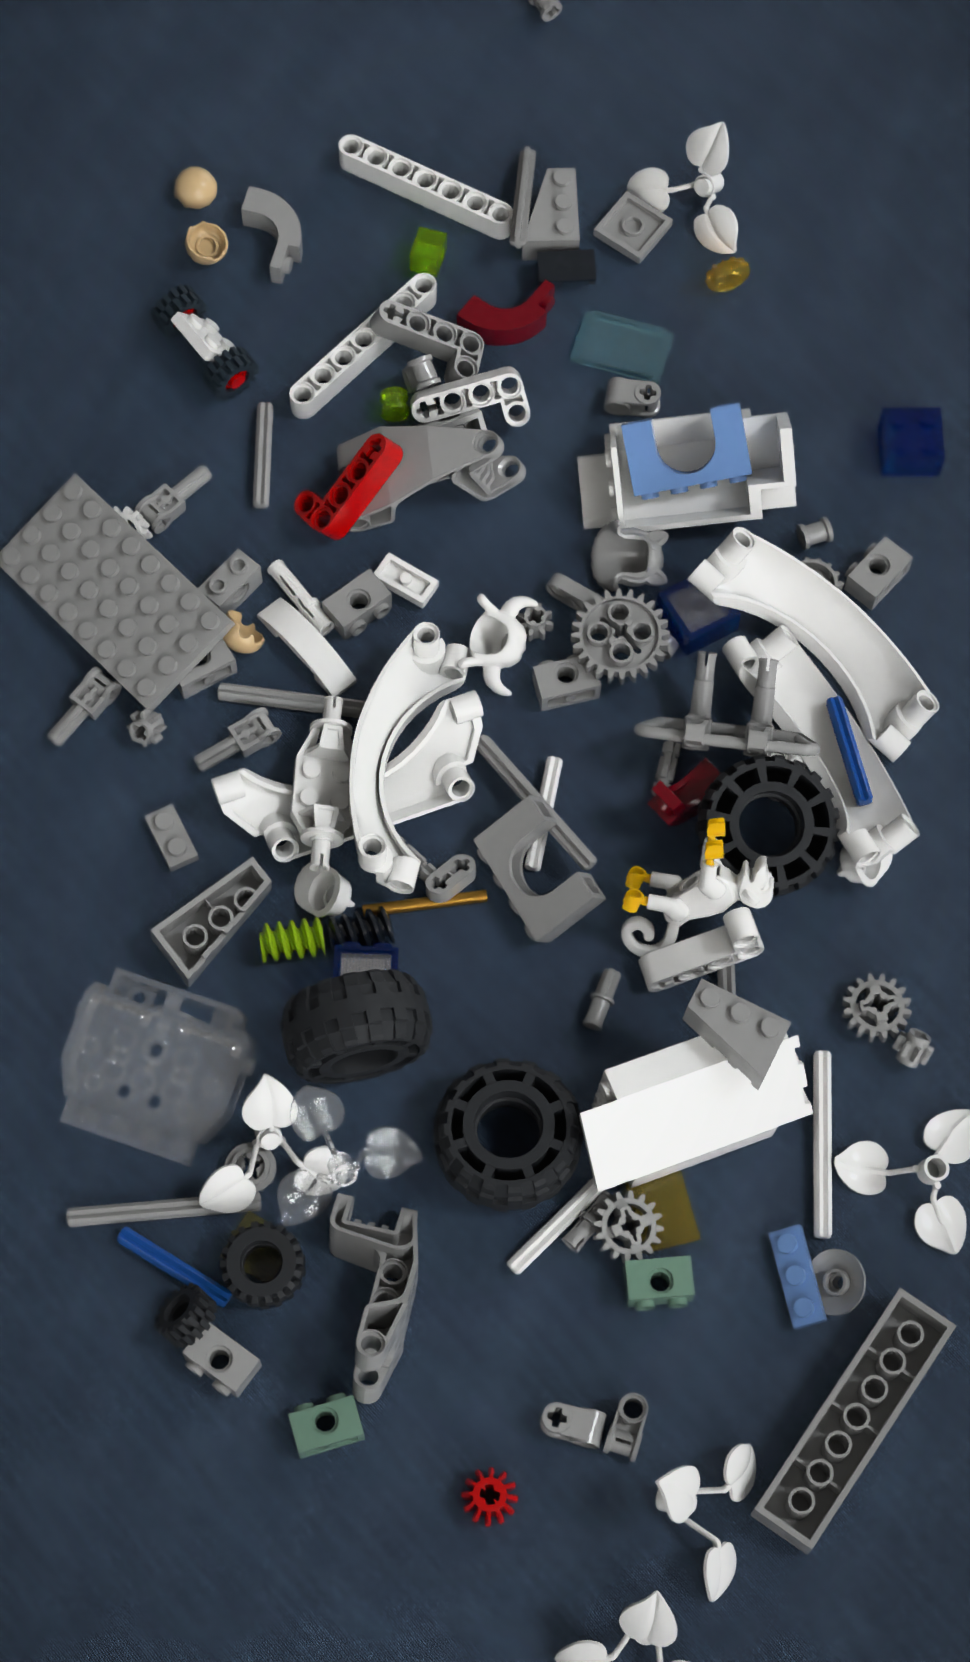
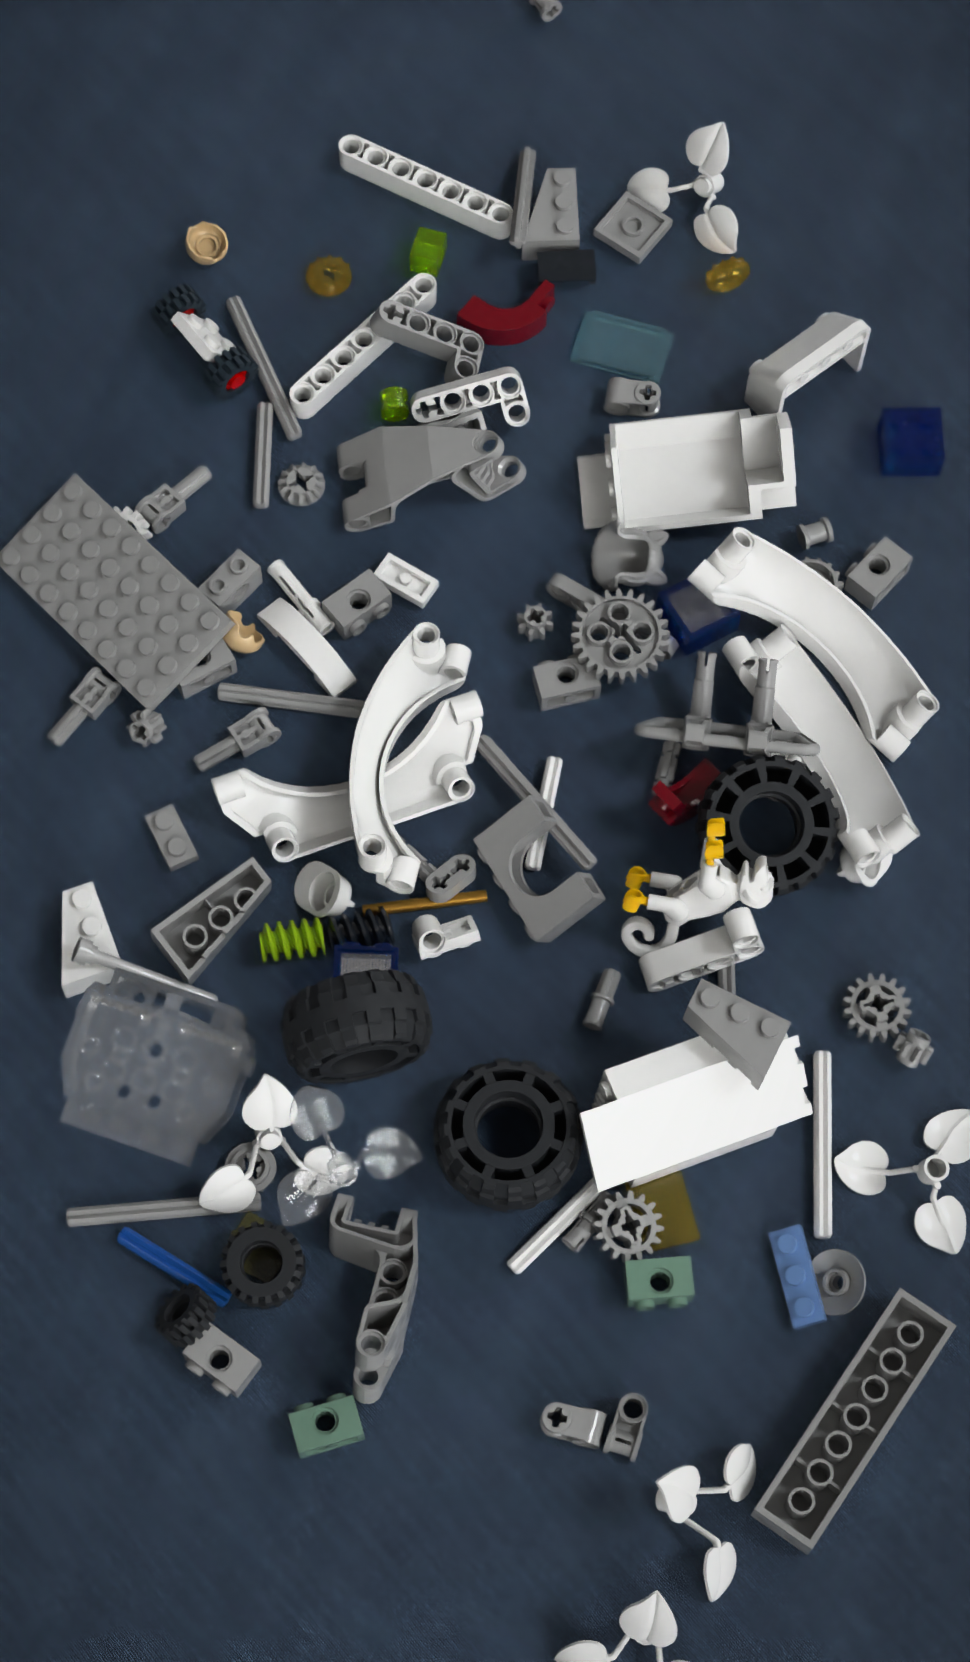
(84, 918): none -> white wedge
(86, 952): none -> light grey piece
(195, 187): tan hair -> none
(266, 372): none -> light grey axle
(274, 215): light grey arch -> none
(296, 494): none -> light grey gear
(322, 785): white plate -> none
(325, 285): none -> clear yellow gear
(353, 489): red beam -> none
(420, 374): light grey piece -> none
(445, 937): none -> white plate
(479, 1503): red gear -> none
(497, 640): white piece -> none
(651, 474): medium blue arch -> none
(804, 358): none -> white windscreen
(849, 751): blue axle -> none

